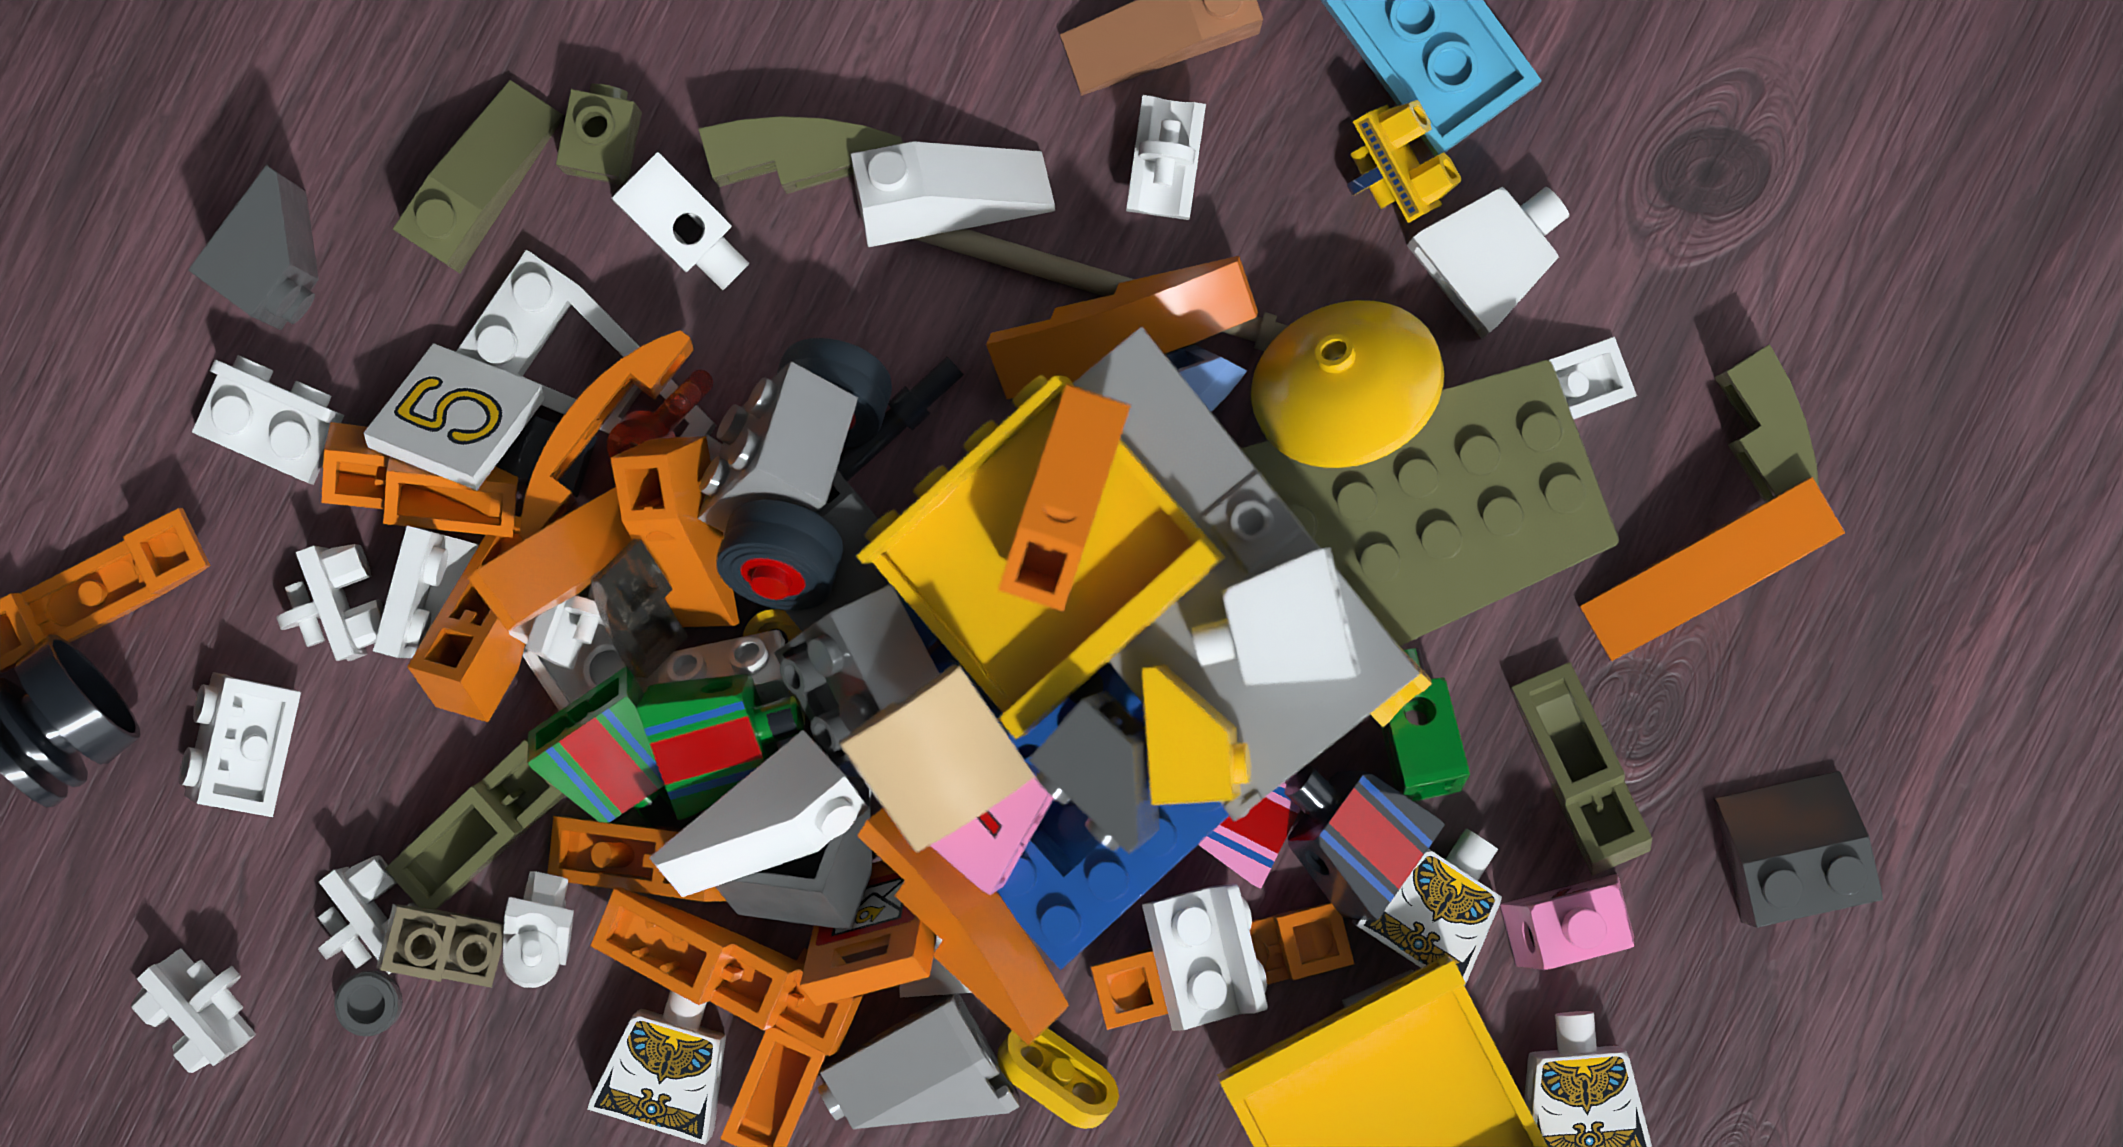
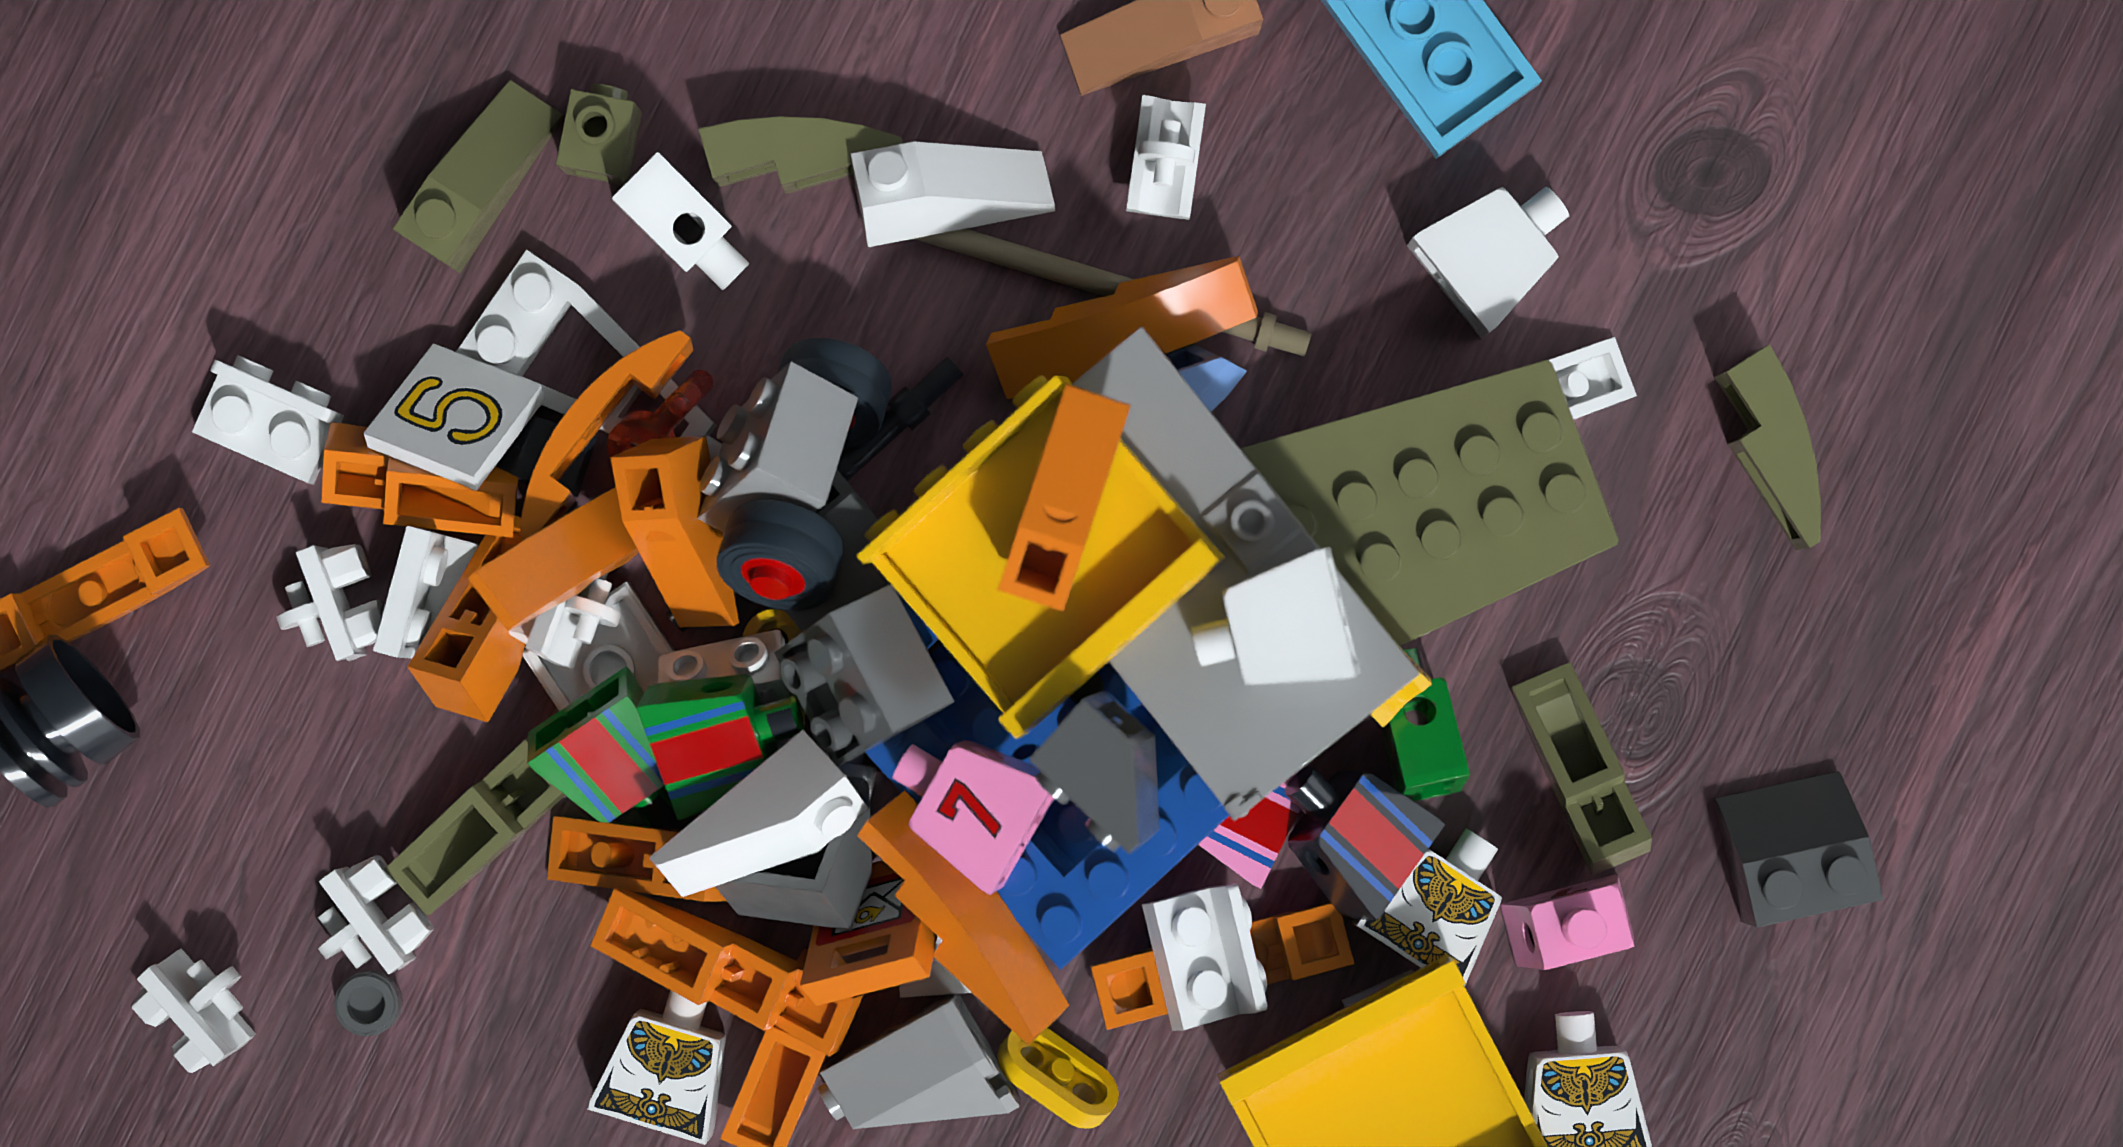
(239, 744): white bracket -> none
(264, 253): dark grey slope -> none
(441, 945): dark tan slope -> none
(537, 931): white hips -> none
(634, 610): clear smoke slope -> none
(936, 759): tan slope -> none
(1189, 744): yellow slope -> none
(1354, 405): yellow dish -> none
(1391, 166): yellow hips -> none
(1712, 569): orange slope -> none

